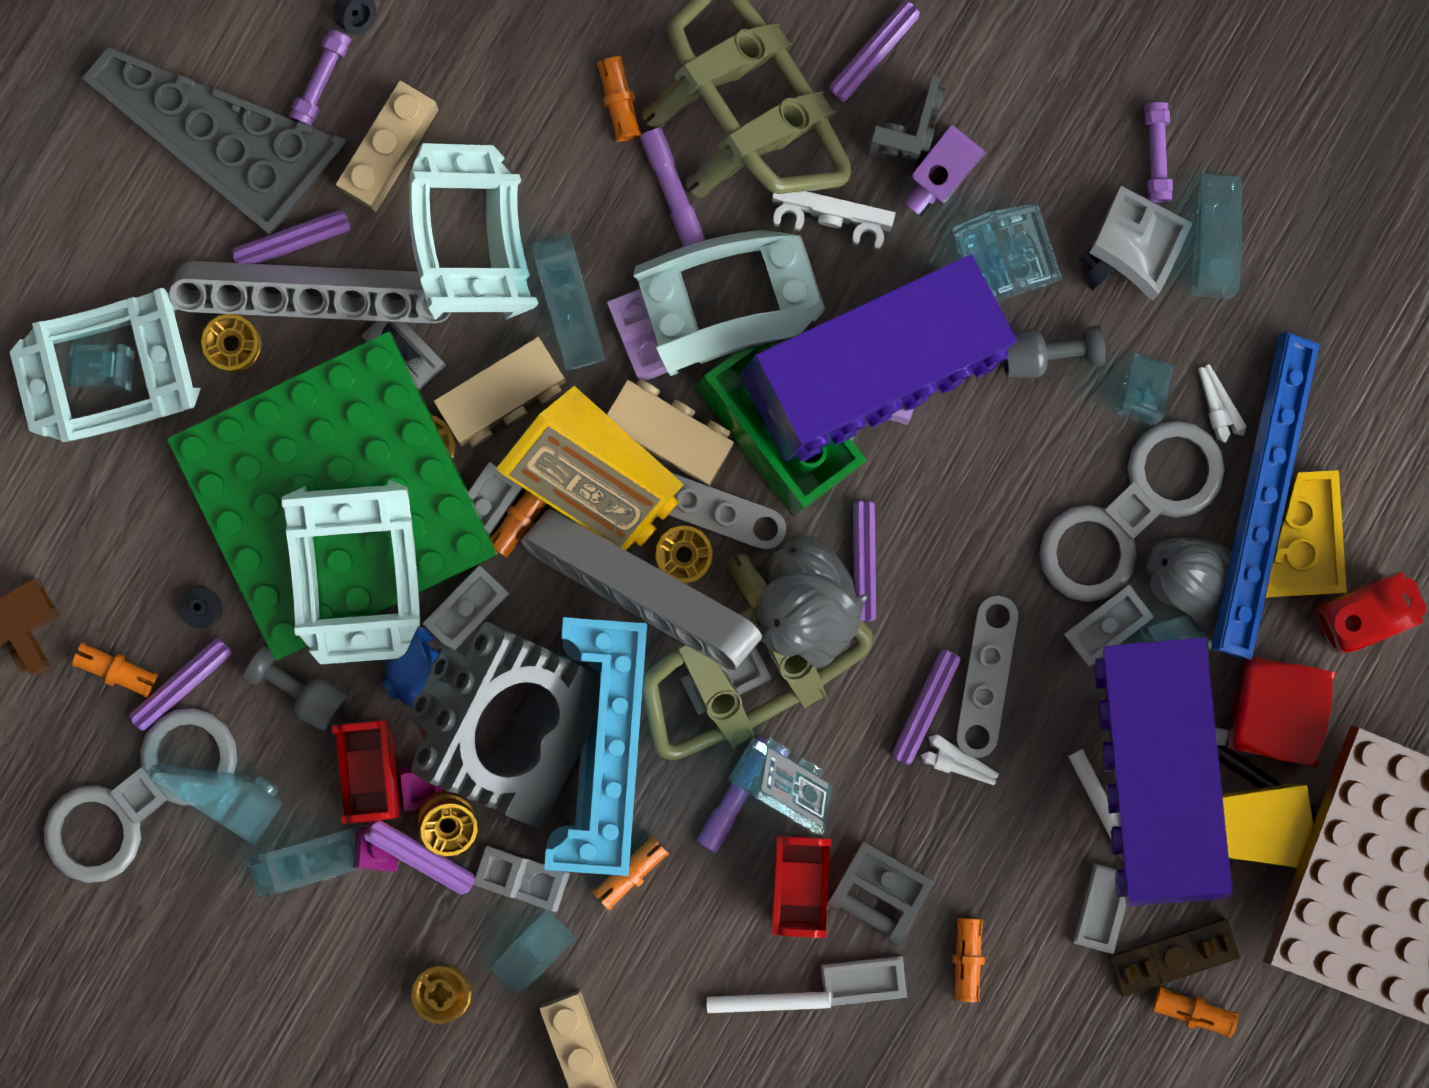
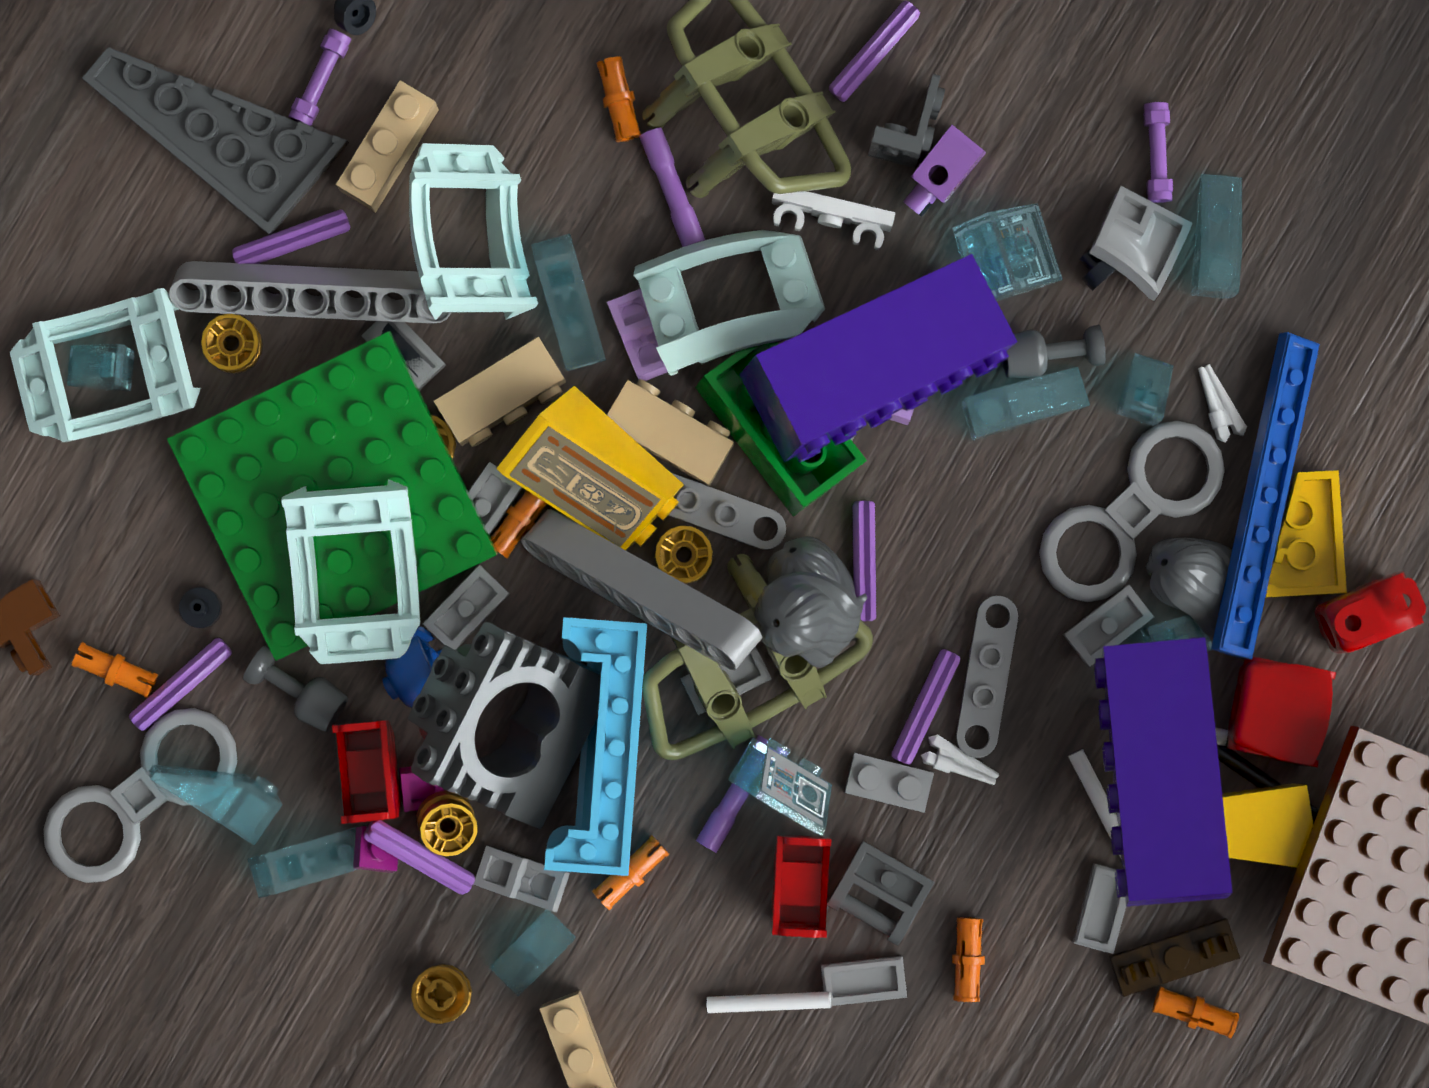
(889, 782): none -> light grey plate
(1024, 403): none -> clear light blue slope

